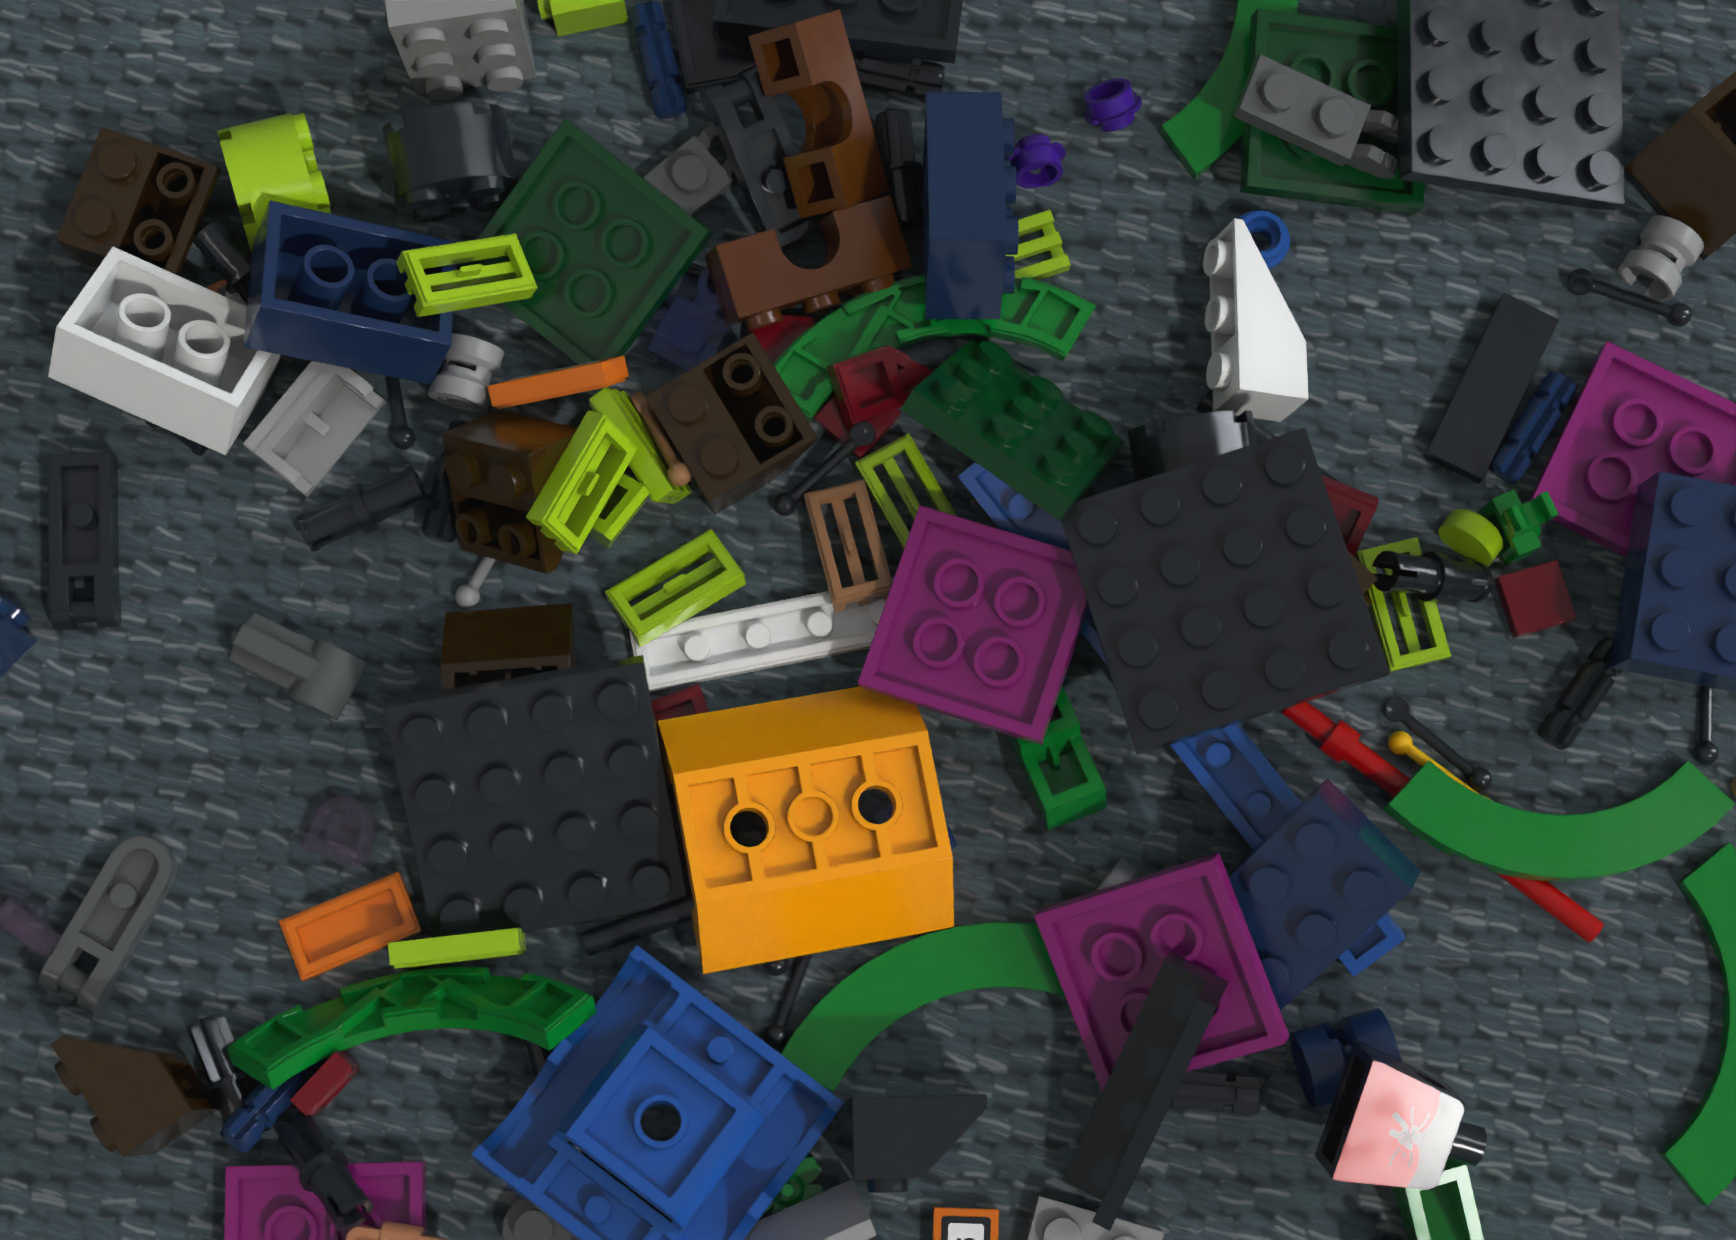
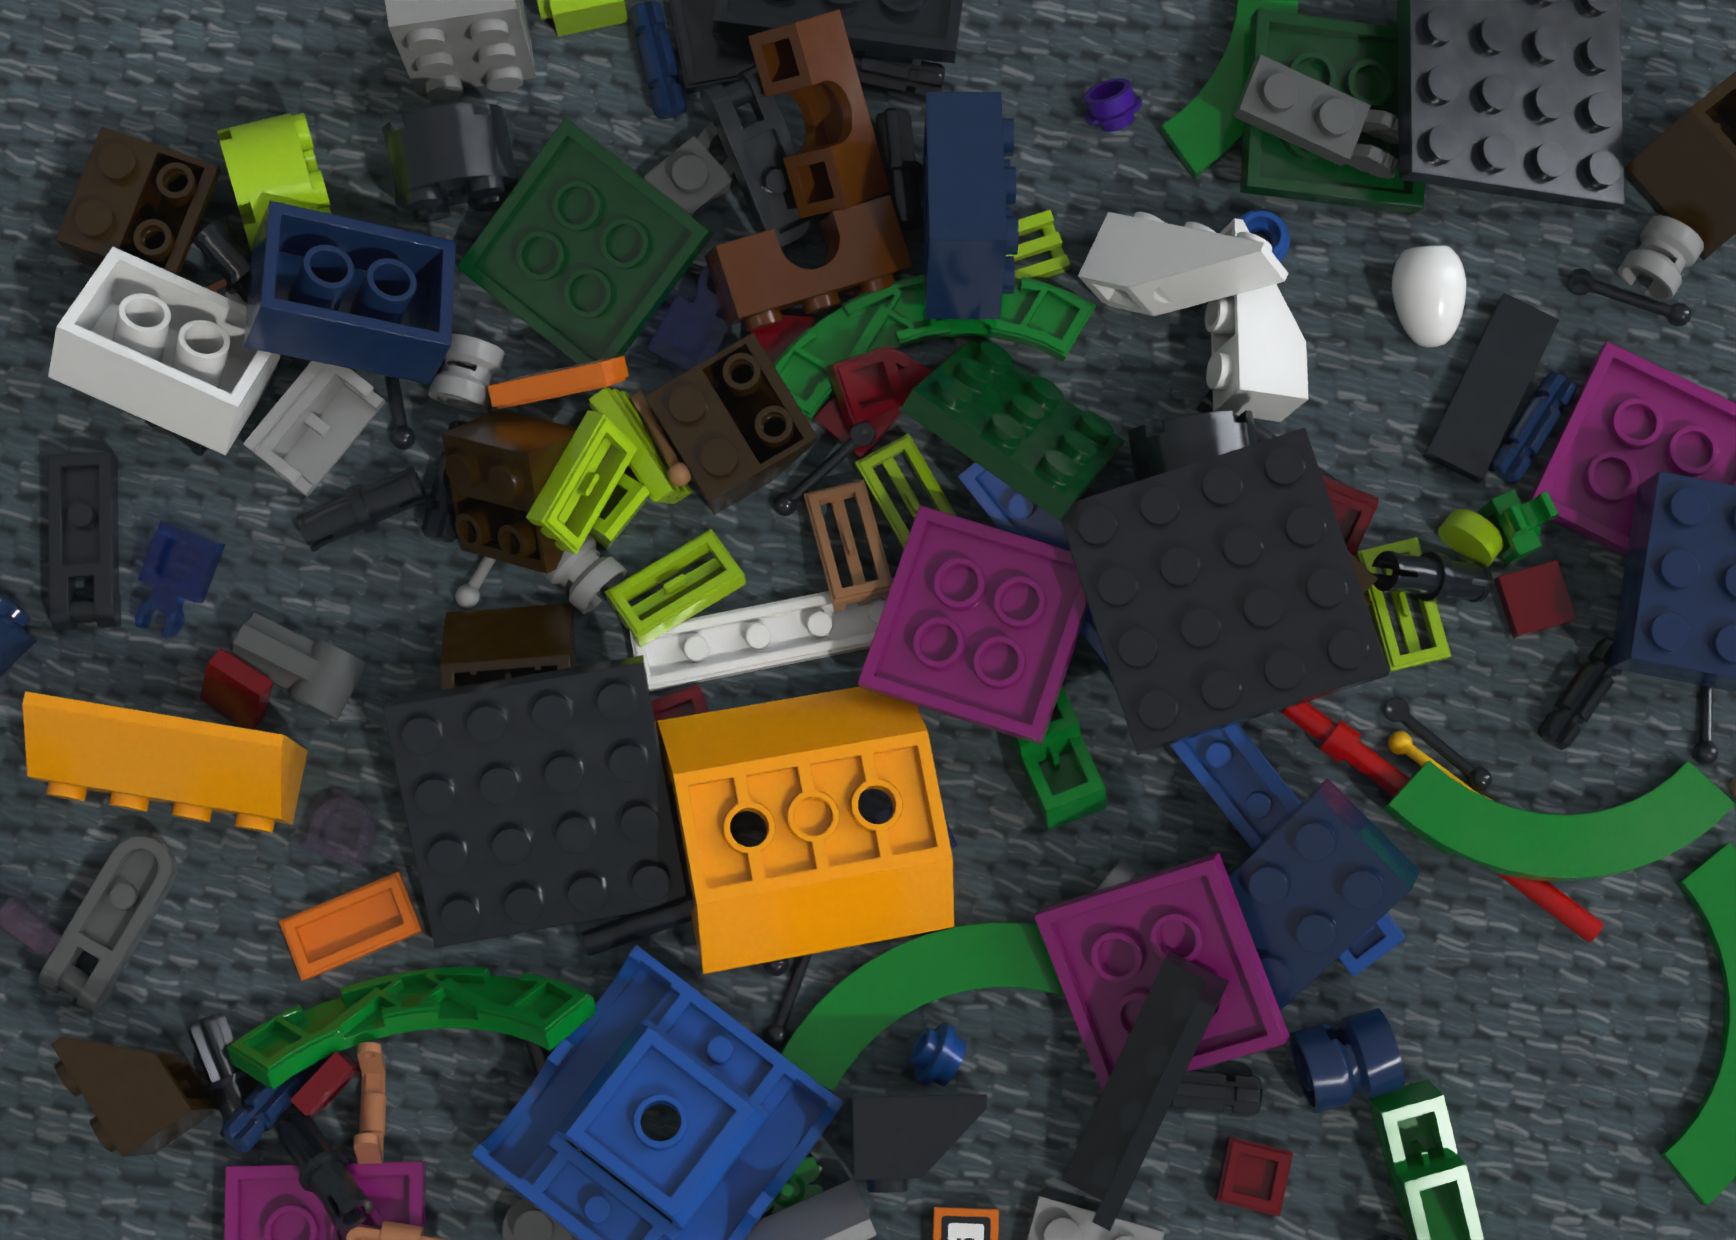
(163, 761): none -> light orange slope
(180, 569): none -> clear blue plate
(236, 689): none -> dark red tile
(372, 1120): none -> nougat piece
(457, 948): lime tile -> none
(472, 296): lime tile -> none
(586, 575): none -> light grey wheel
(937, 1055): none -> blue plate
(1037, 153): dark purple plate -> none
(1169, 267): none -> white slope
(1253, 1176): none -> dark red tile
(1394, 1125): torso -> none
(1429, 293): none -> white animal

